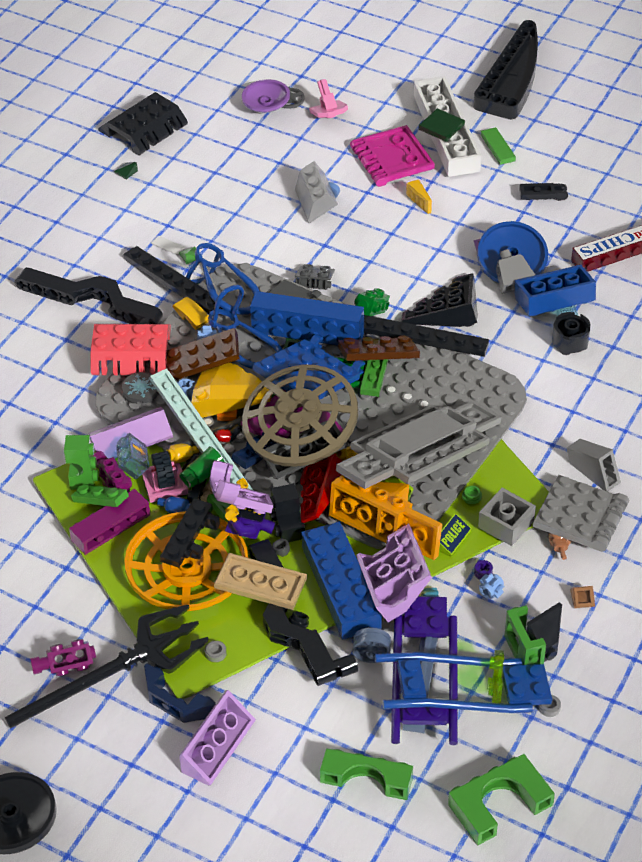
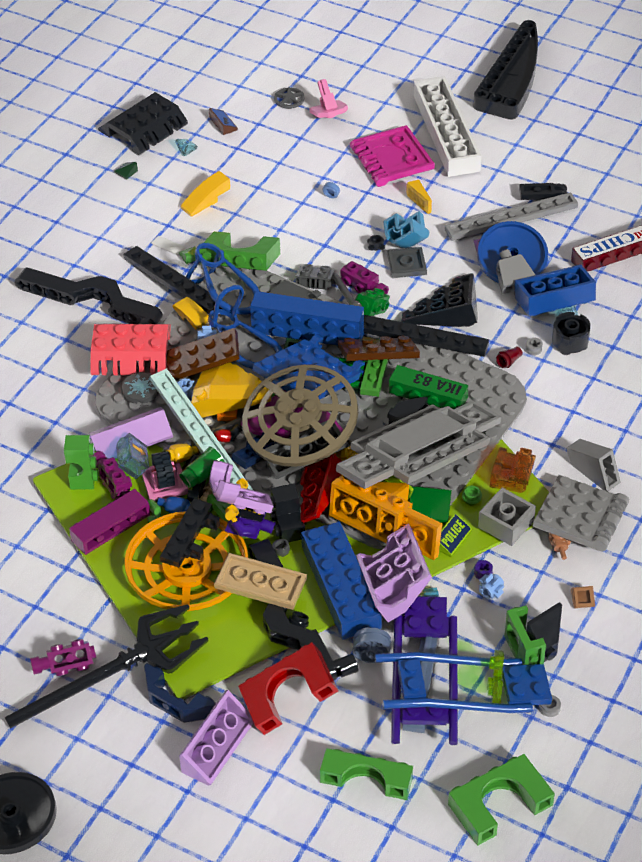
(99, 495): bright green plate -> none
(155, 509): none -> bright green arm
(185, 146): none -> clear light blue slope
(206, 193): none -> yellow slope
(215, 651): light grey tile -> none
(222, 121): none -> reddish brown slope
(255, 257): none -> bright green arch
(261, 689): none -> red arch
(265, 95): medium lavender dish -> none
(314, 192): light grey slope -> none
(345, 291): none -> dark grey bar
(361, 278): none -> magenta brick
(376, 243): none -> black plate
(406, 231): none -> dark azure brick
(406, 408): none -> black slope
(407, 262): none -> dark grey tile
(417, 384): none -> green brick
(432, 503): none -> green tile
(441, 125): dark green tile -> none
(498, 146): bright green tile -> none
(508, 357): none -> dark red cone
(512, 470): none -> clear orange hips
(519, 214): none -> light grey plate
(534, 342): none -> light grey bush

